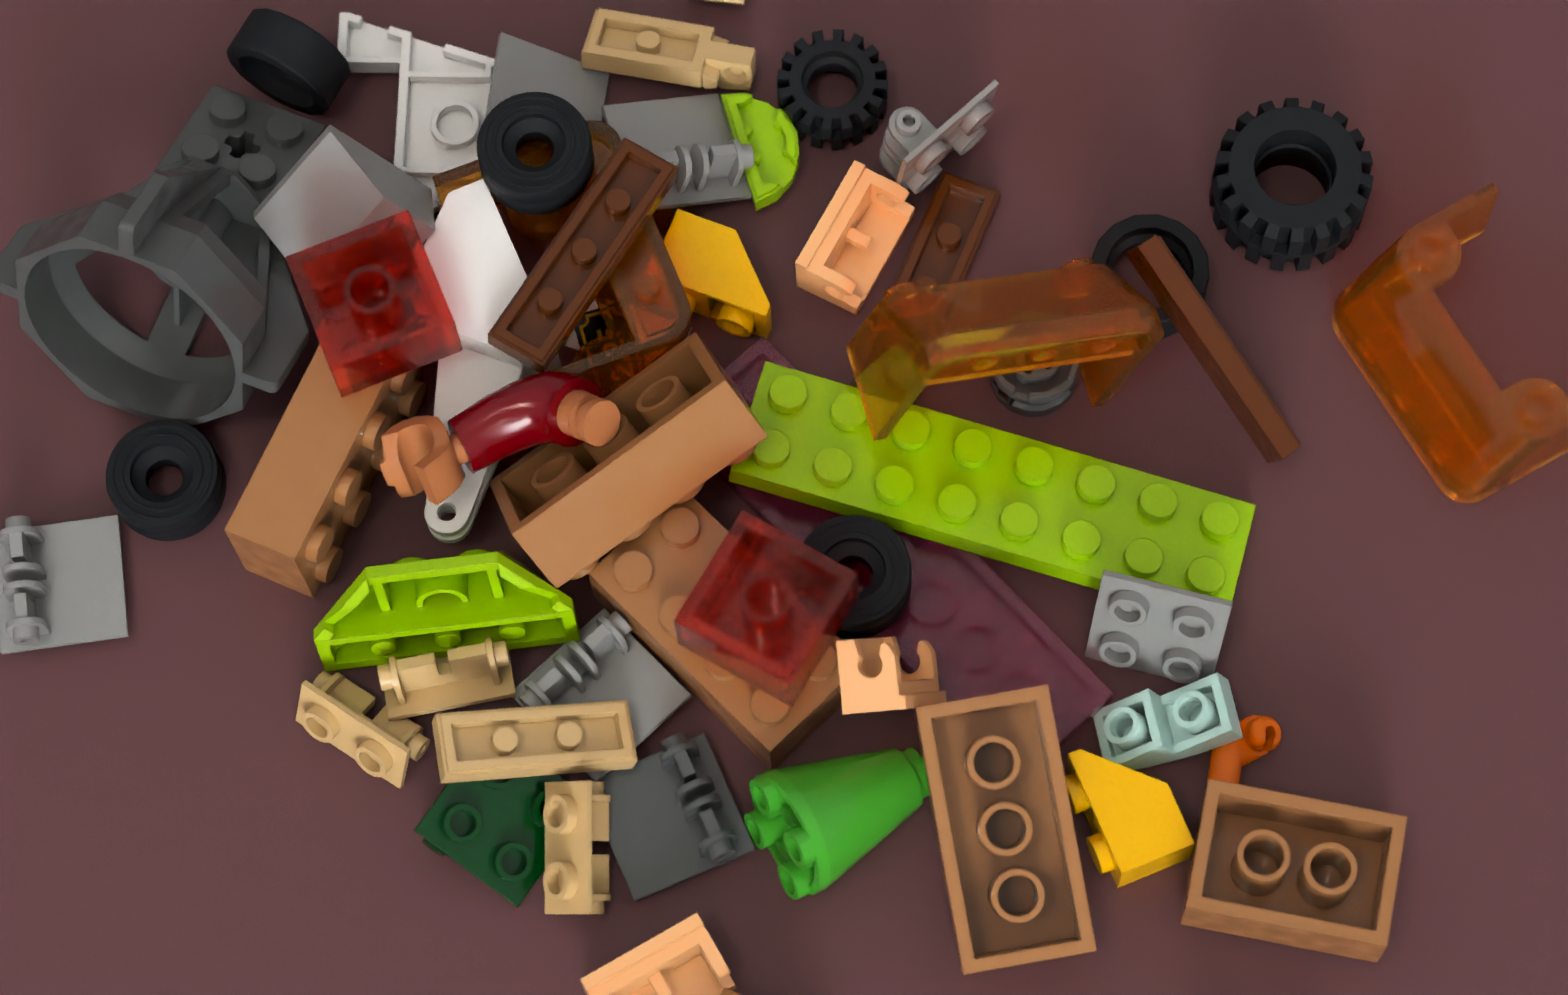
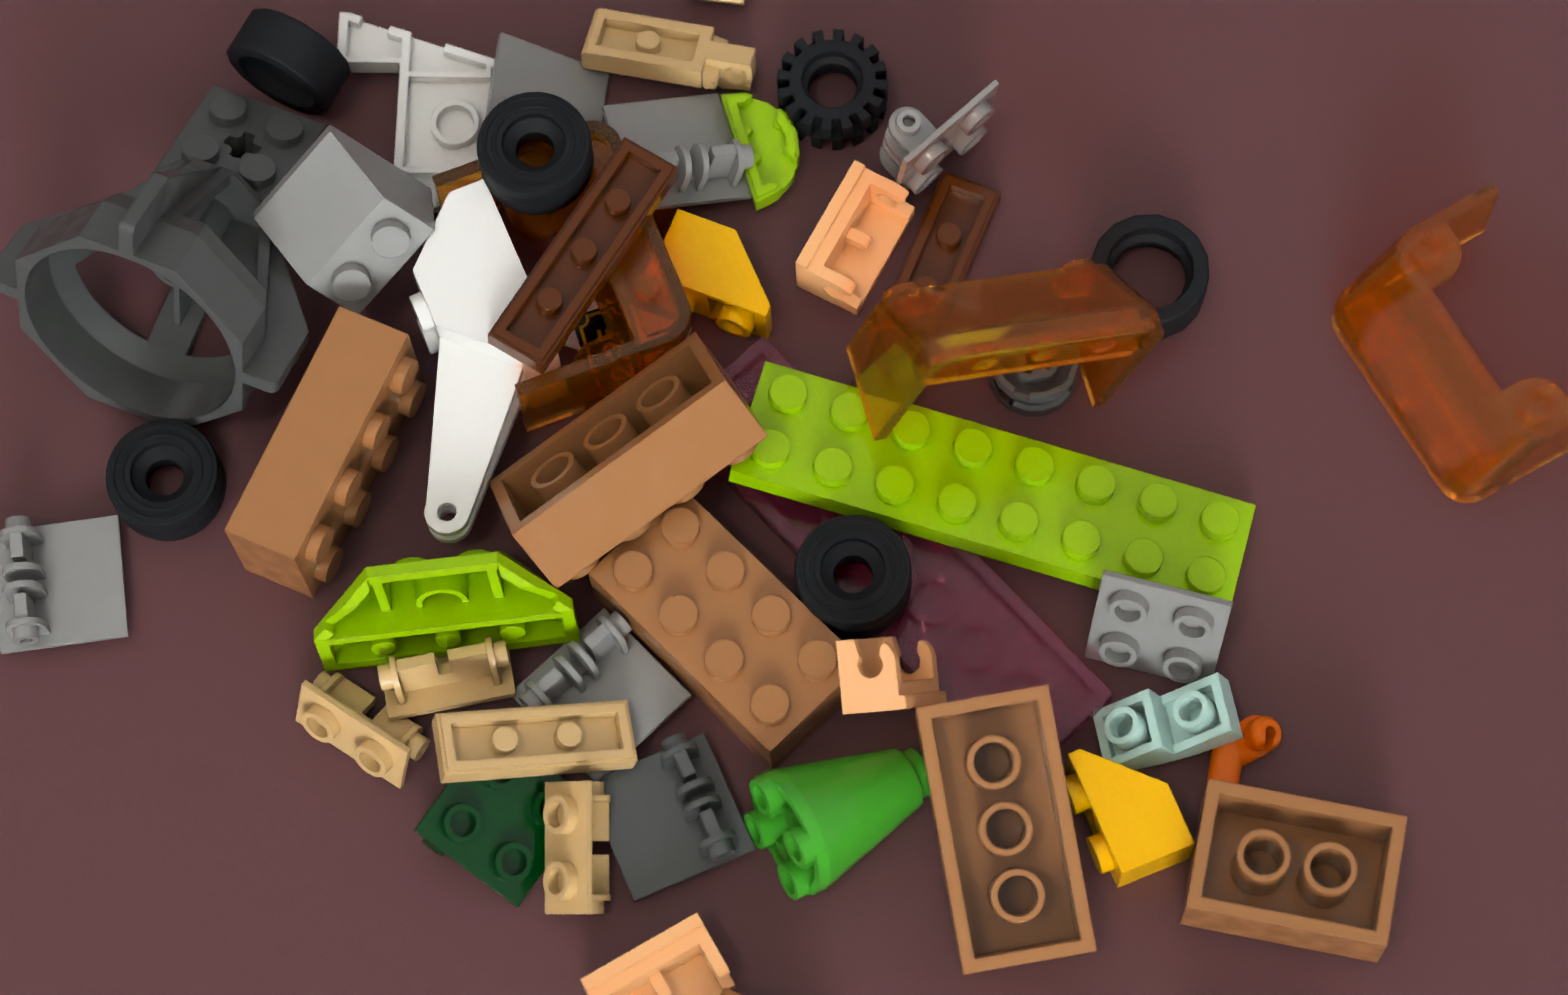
(375, 303): clear red brick -> none
(523, 414): piece -> none
(767, 608): clear red brick -> none
(1213, 349): reddish brown tile -> none
(1301, 140): black tyre -> none

